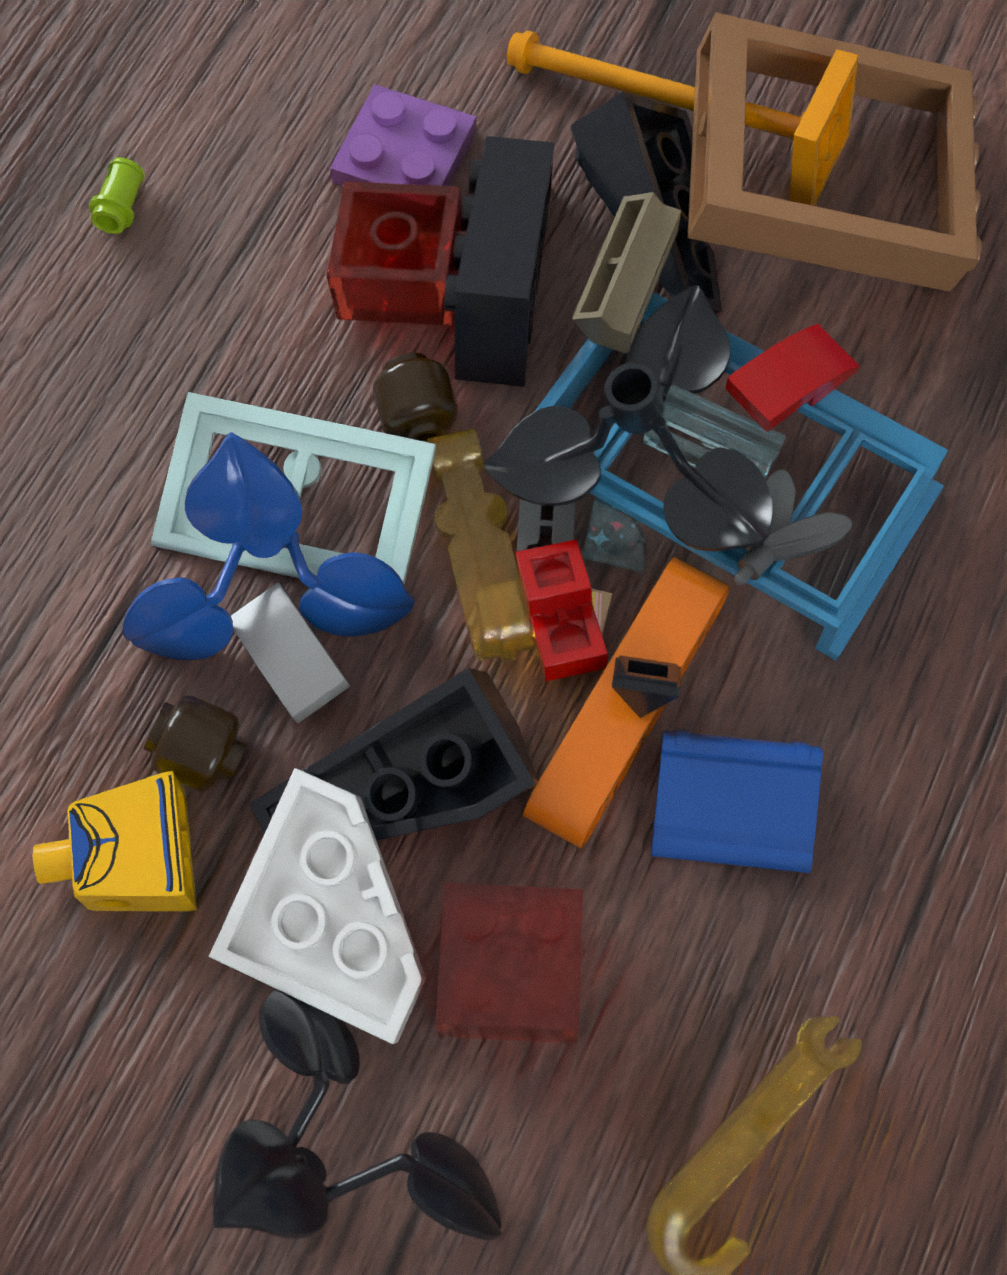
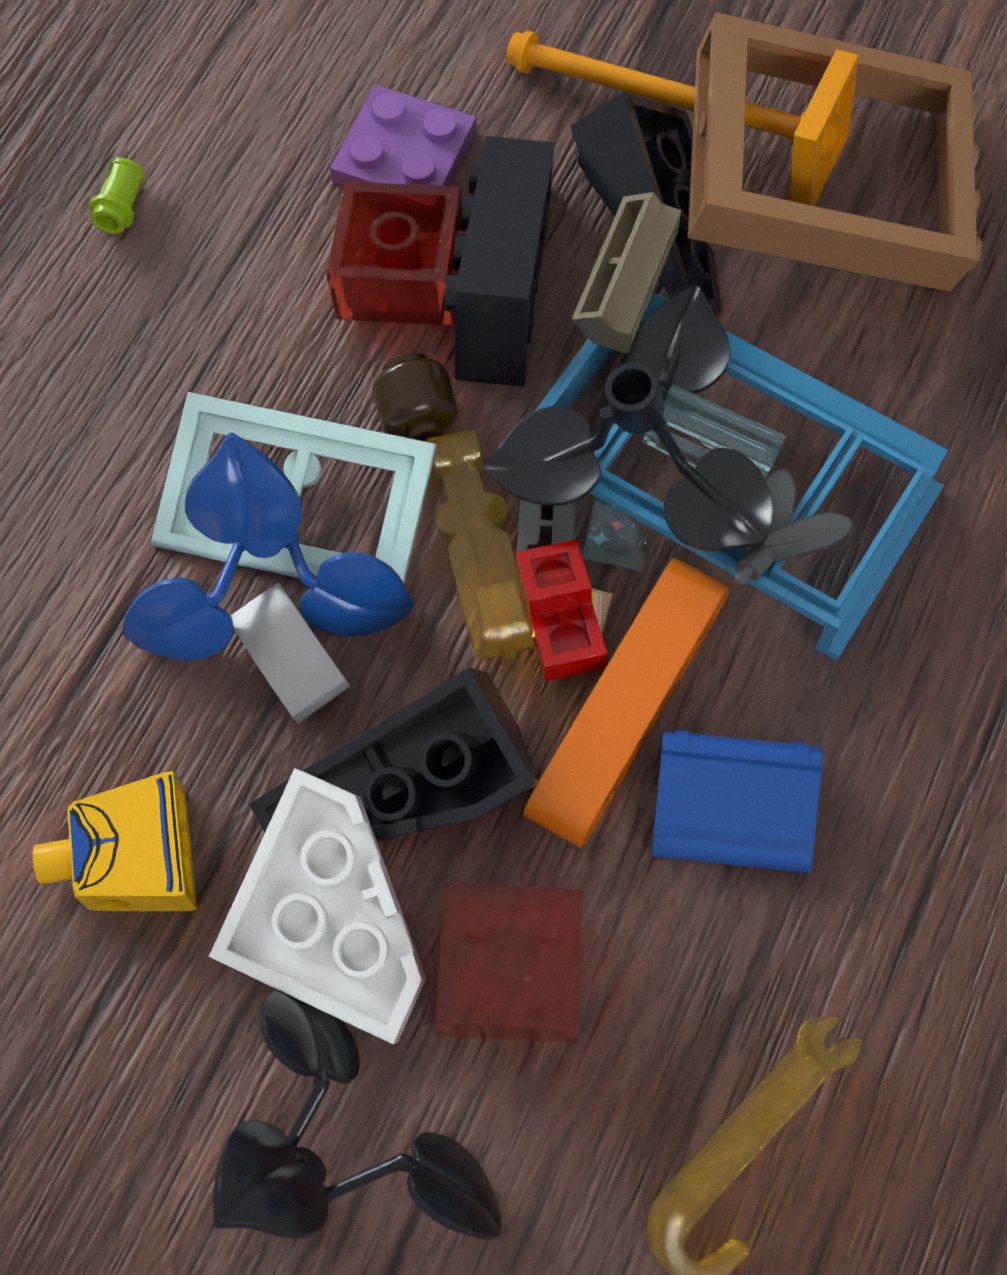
(195, 742): dark brown head -> none
(646, 683): black slope -> none
(789, 375): red slope -> none

